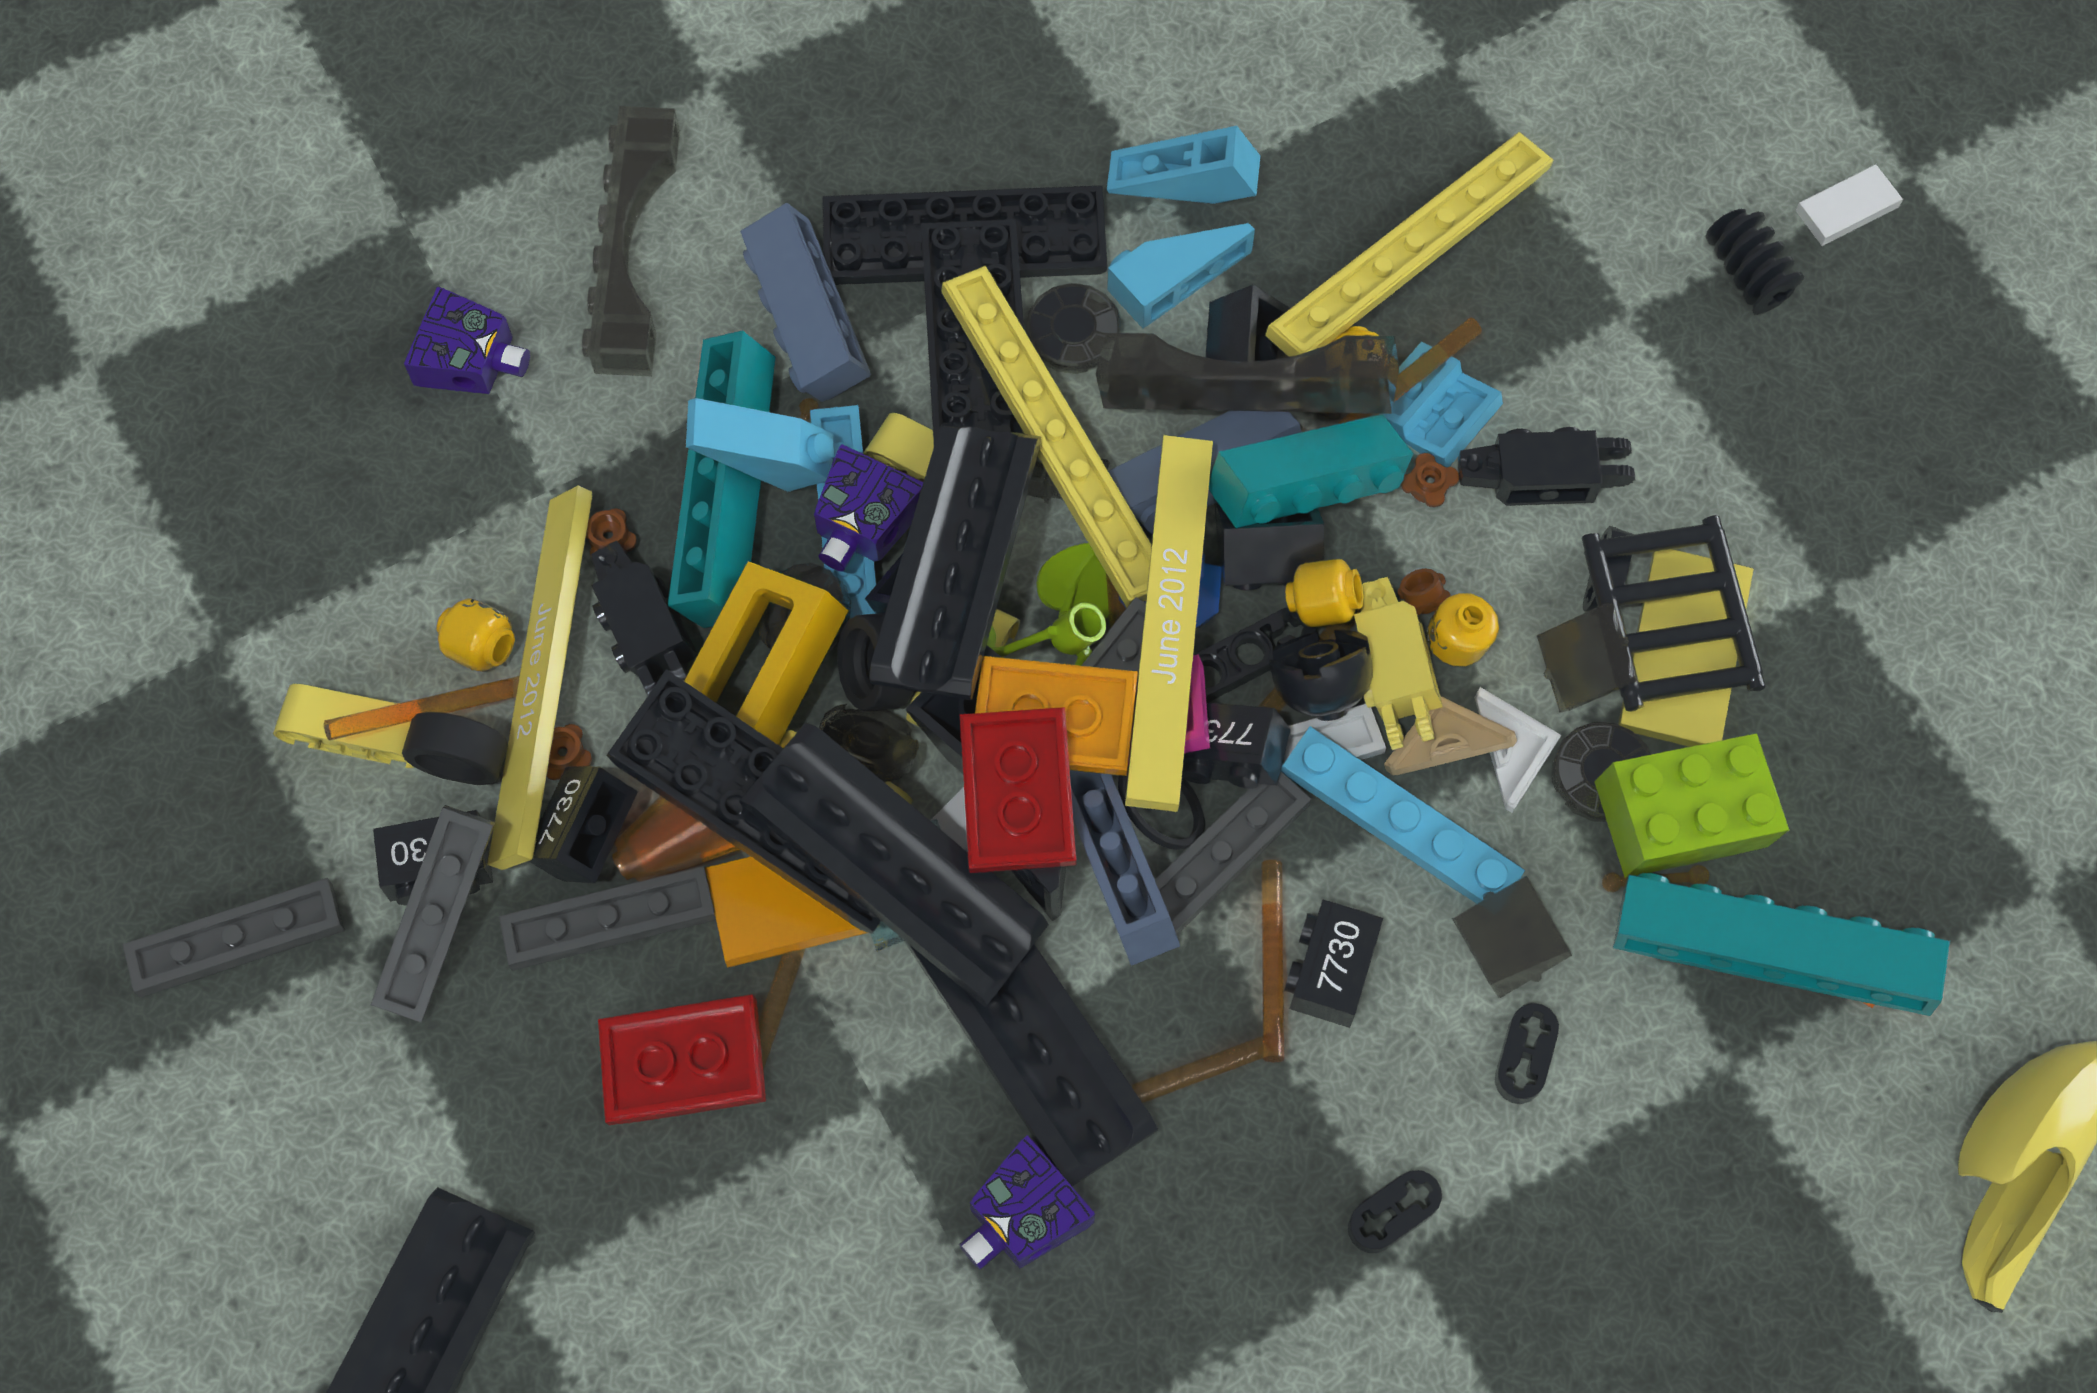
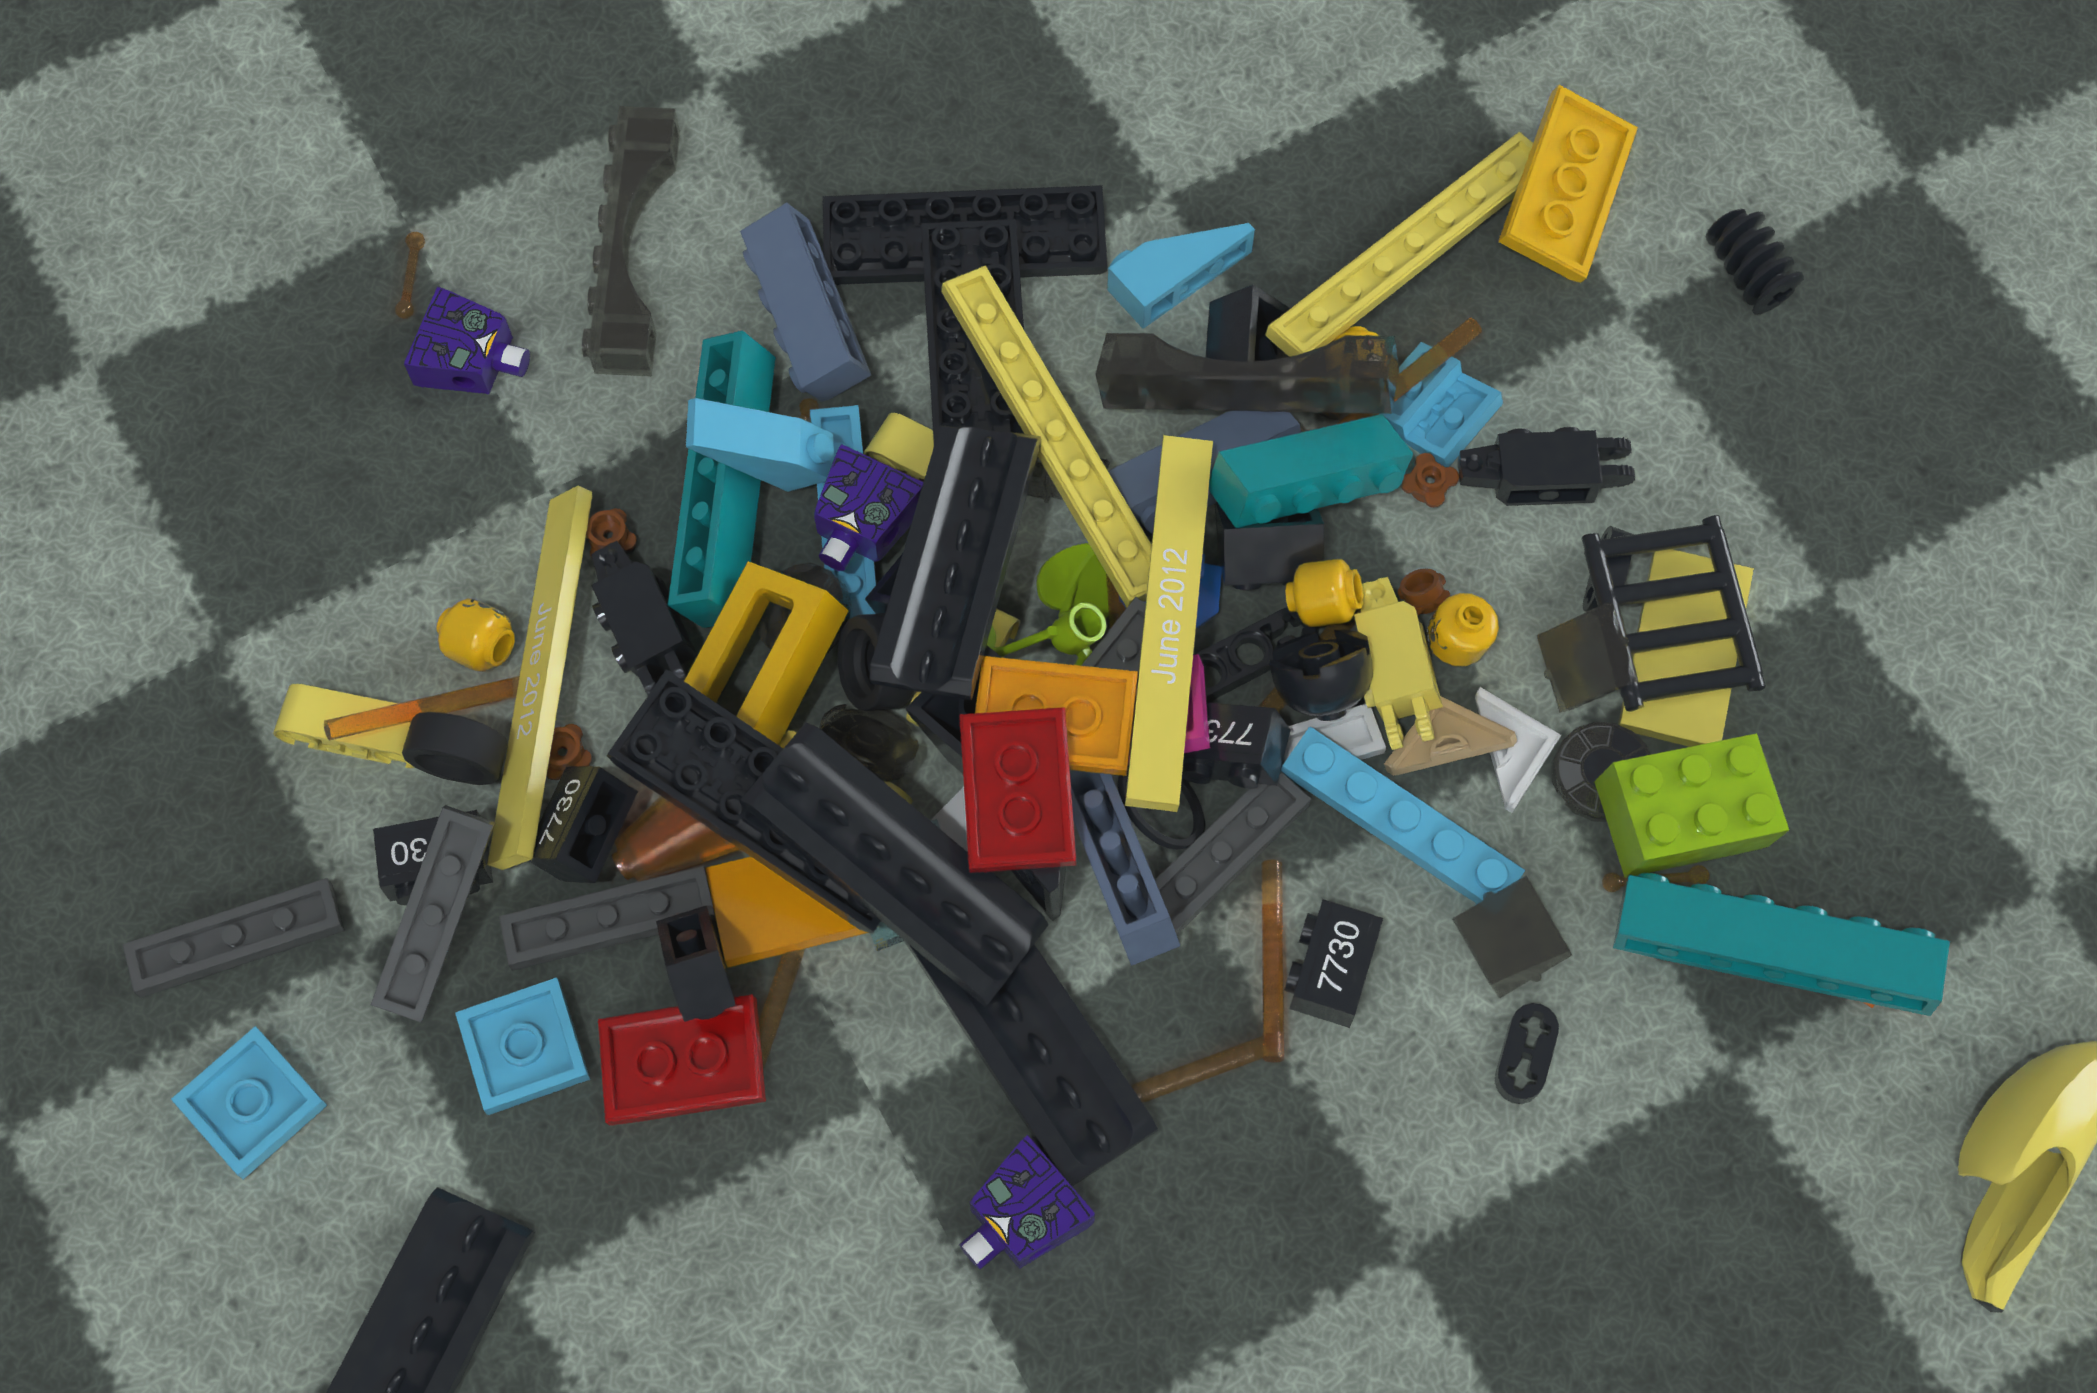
(249, 1102): none -> medium azure plate
(415, 242): none -> clear orange hinge
(522, 1046): none -> medium azure plate
(695, 964): none -> black brick
(1071, 326): tile -> none
(1192, 168): medium azure slope -> none
(1387, 1200): black beam -> none
(1568, 184): none -> yellow plate
(1849, 205): white tile -> none

